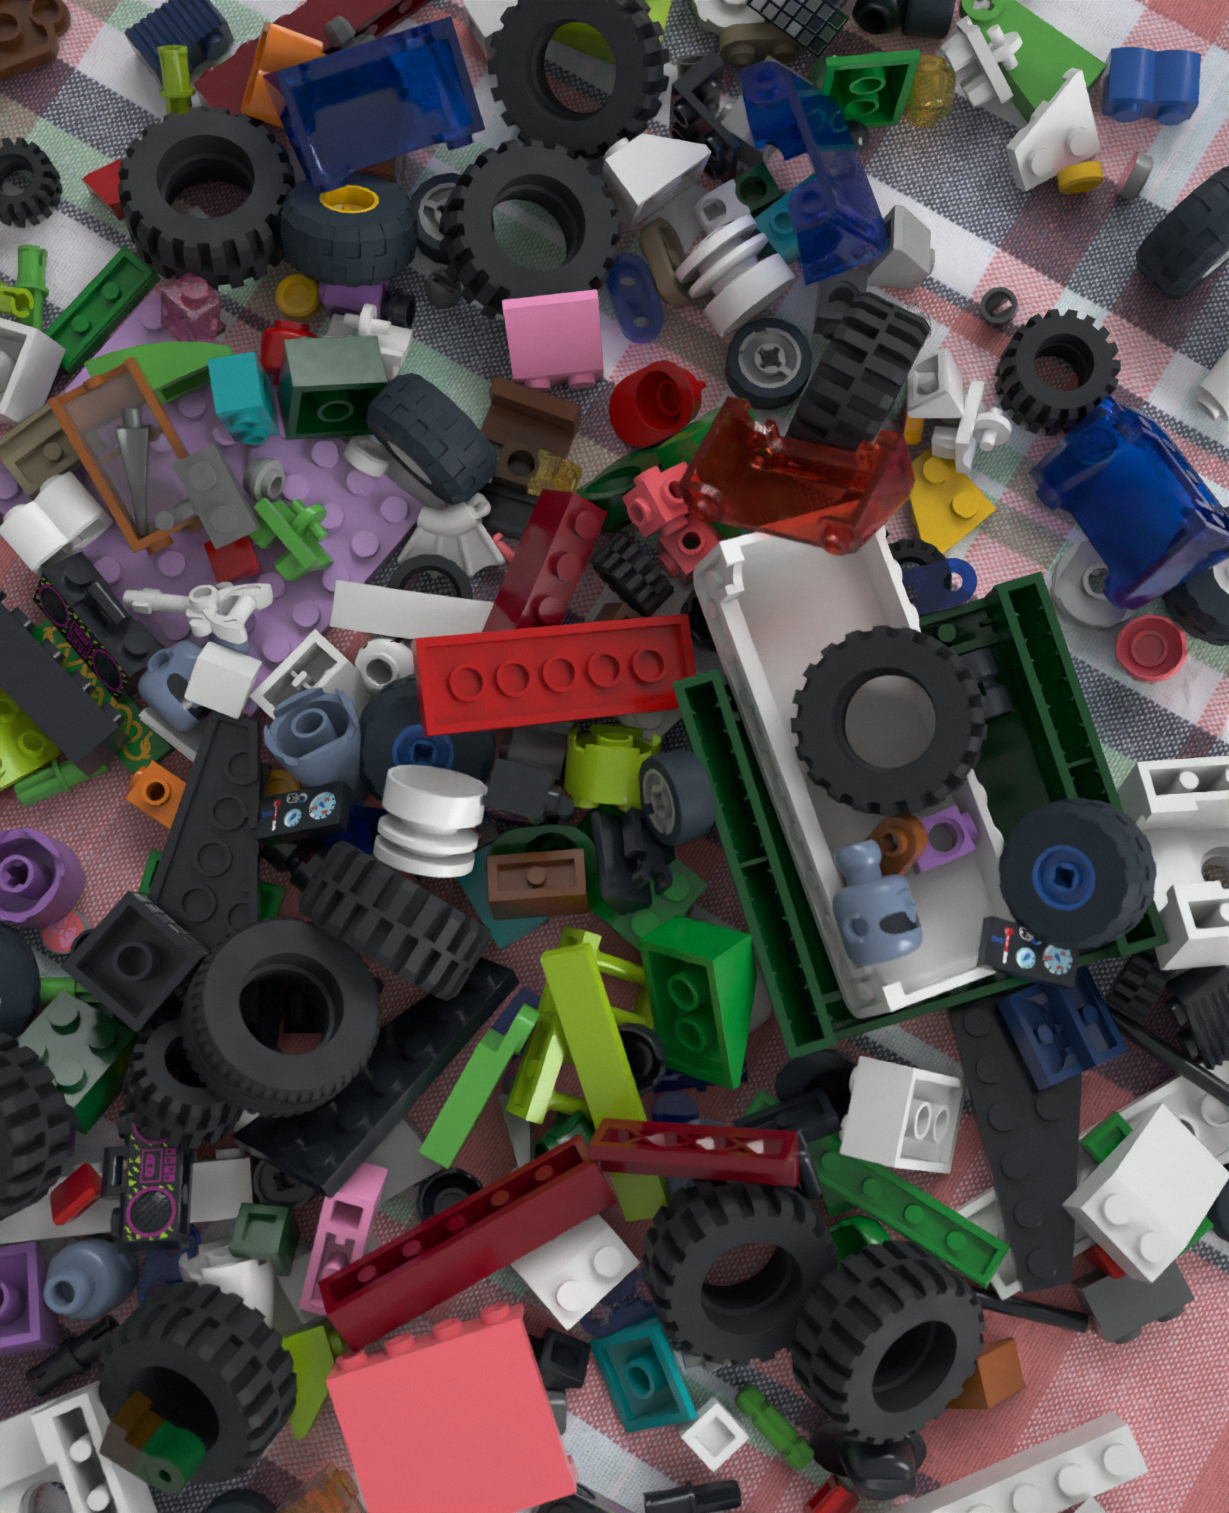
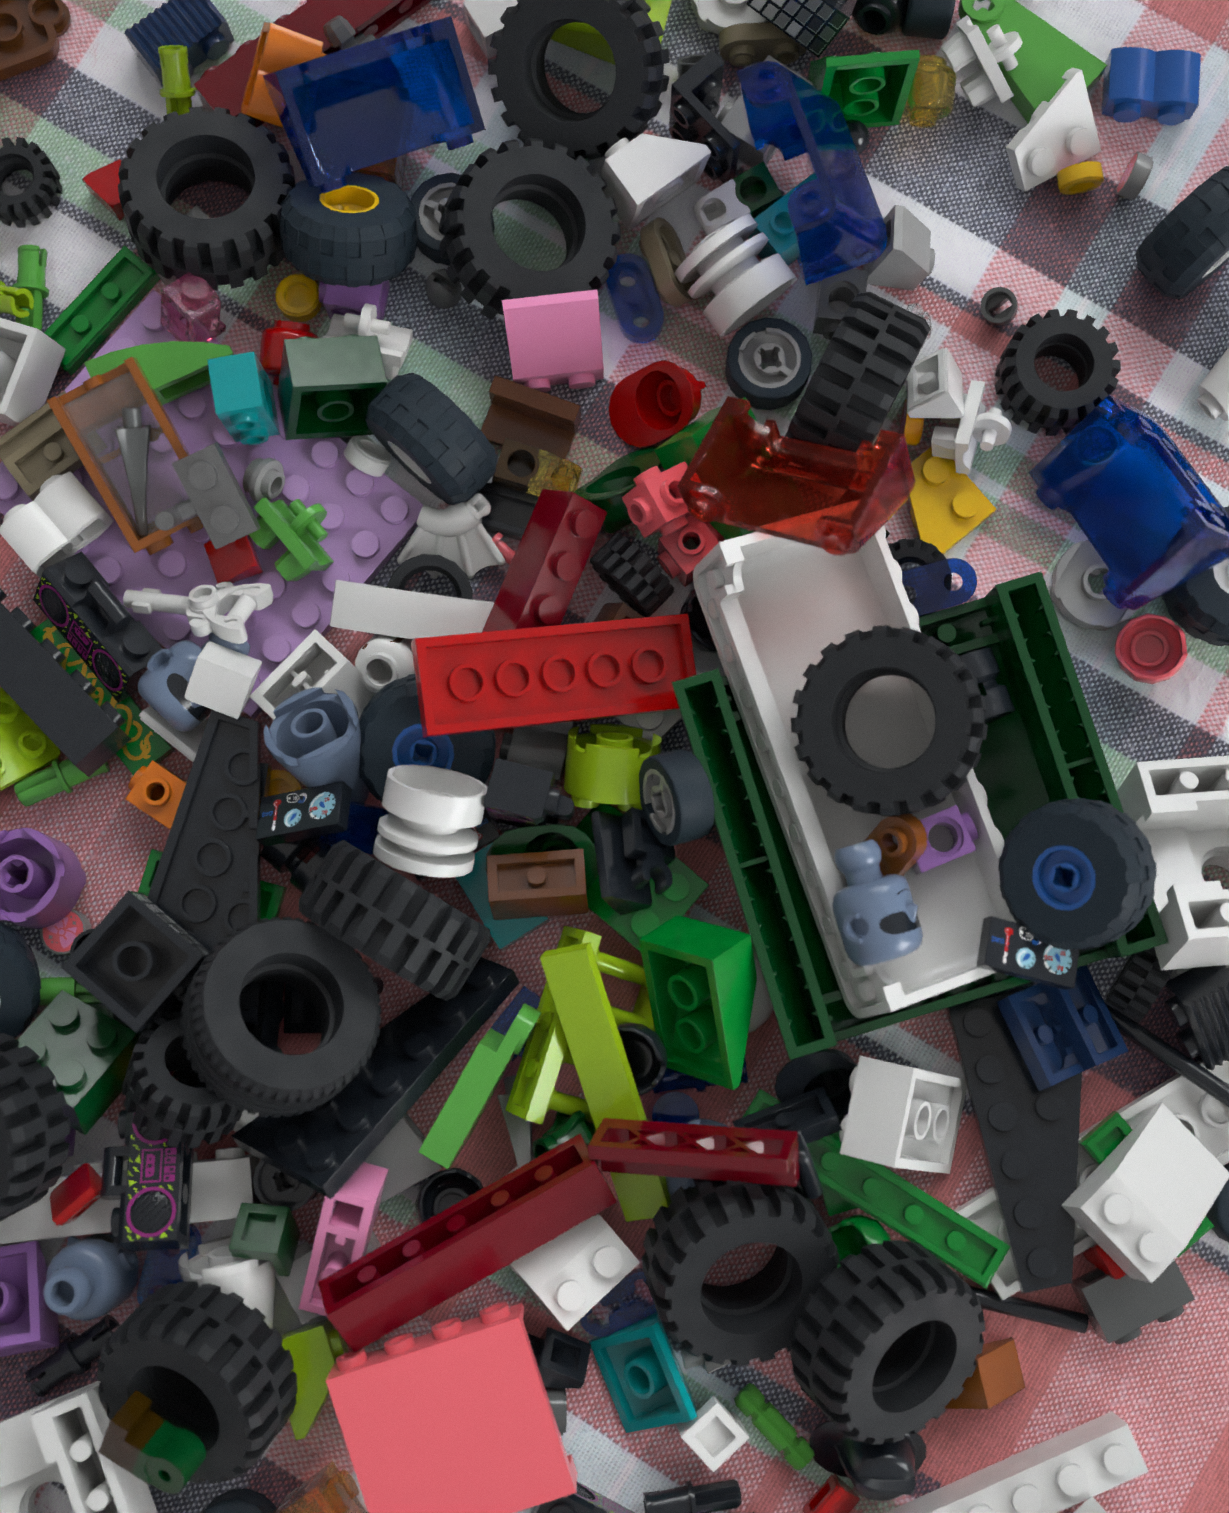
(399, 309): black plate -> none

